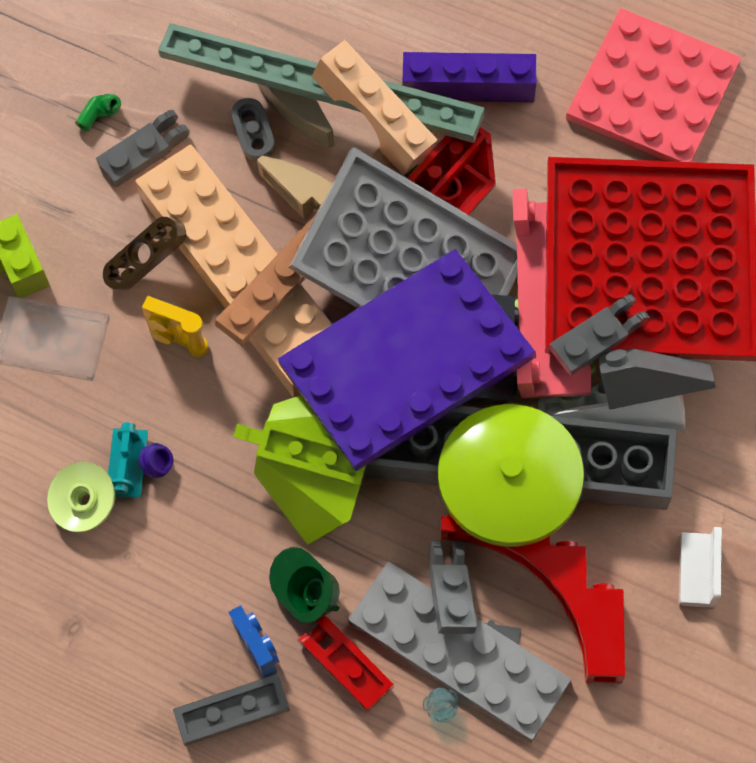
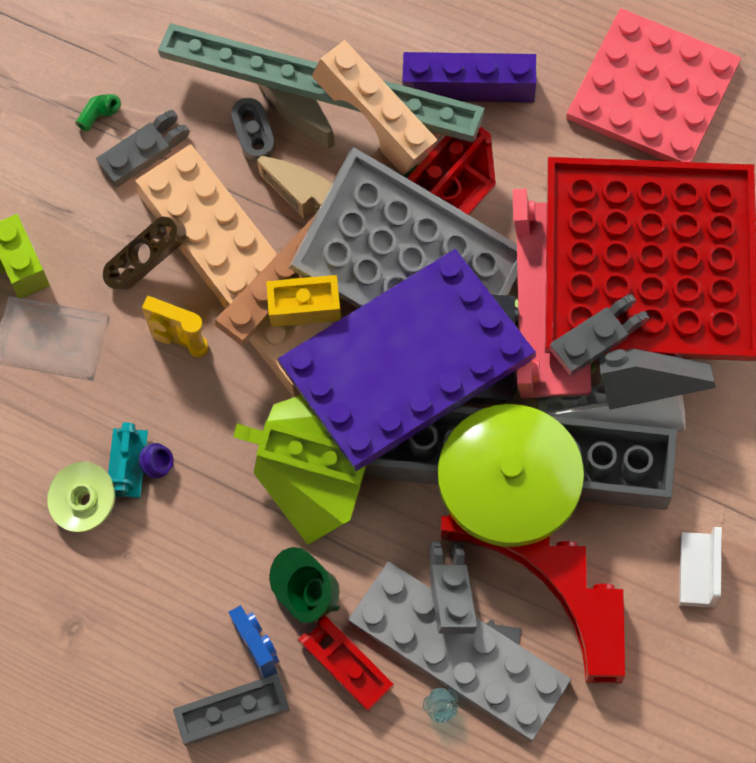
(303, 301): none -> yellow panel

